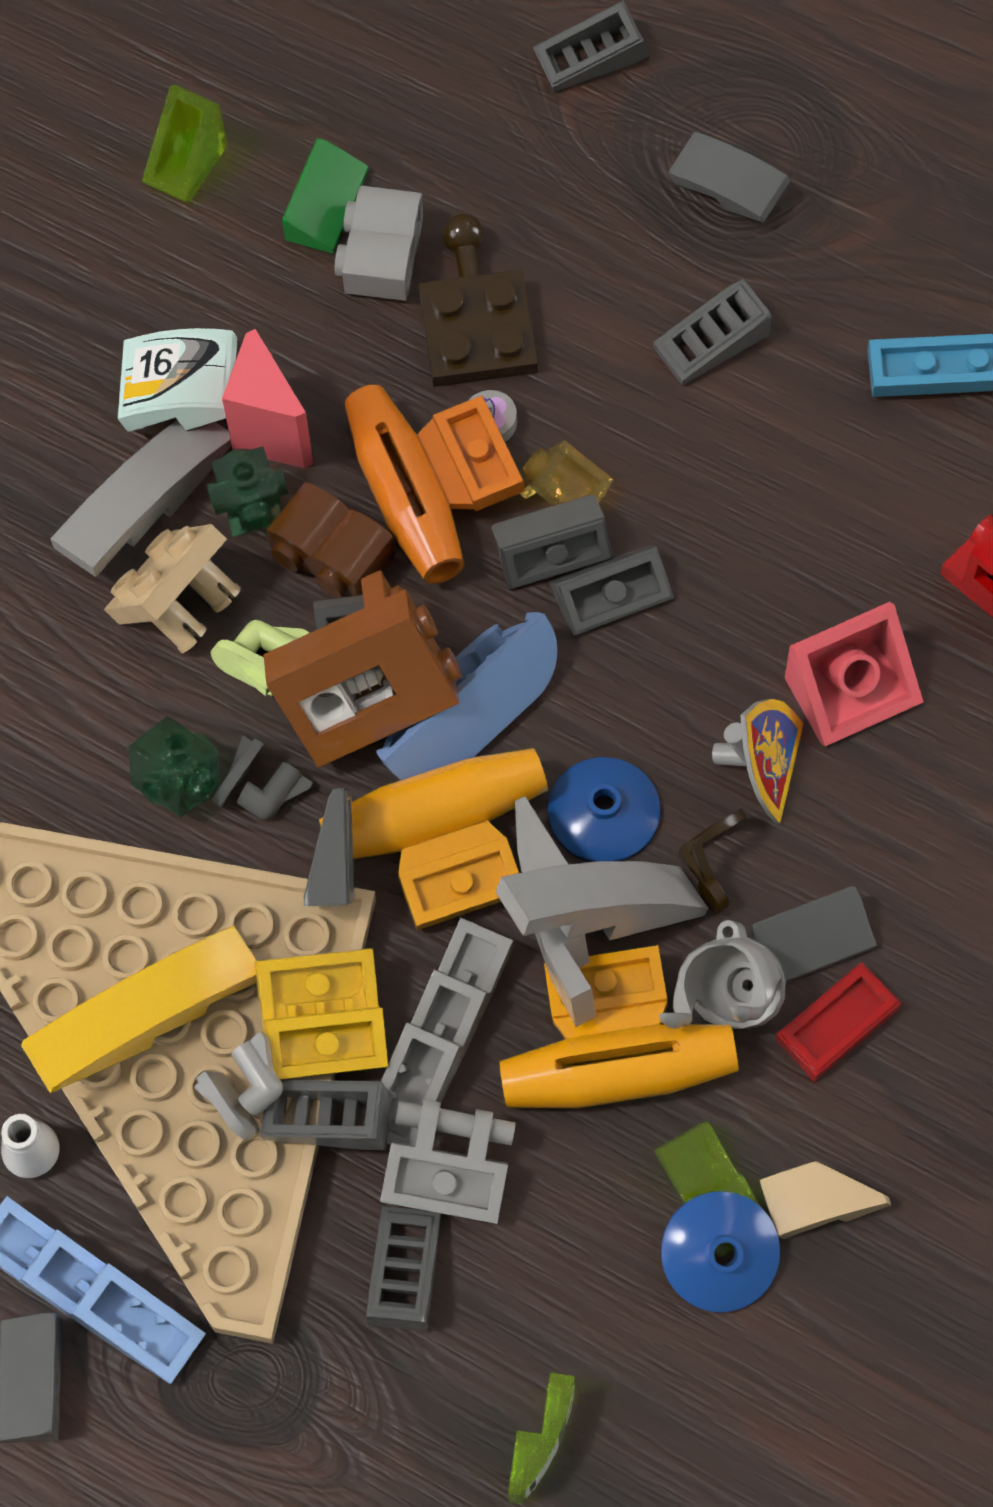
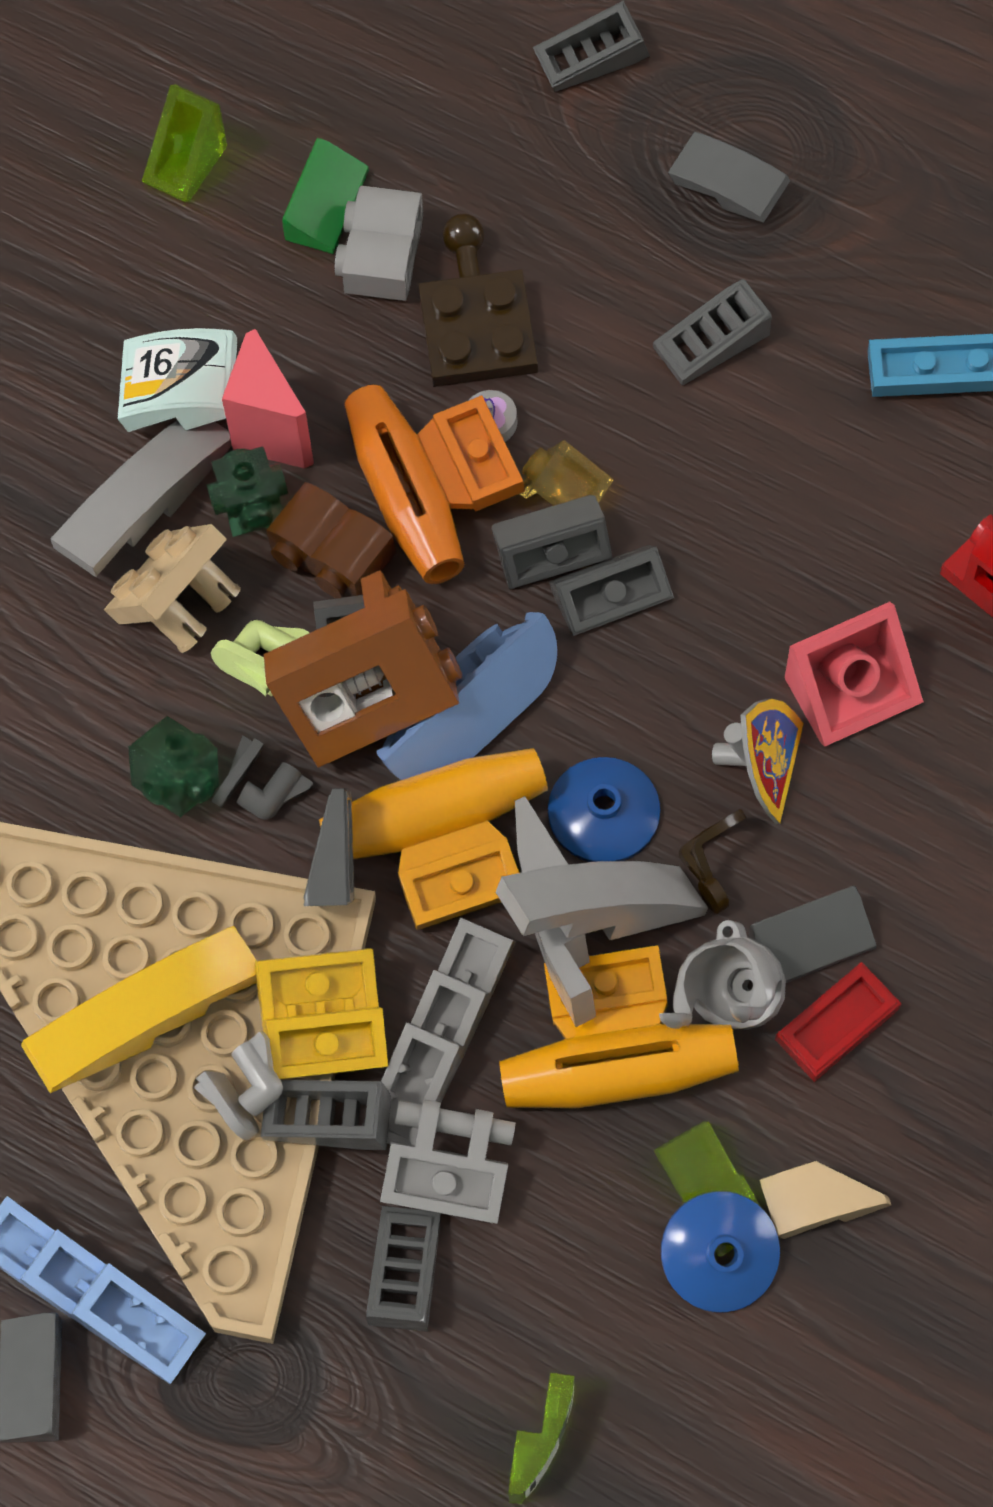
(35, 1154): white cone -> none

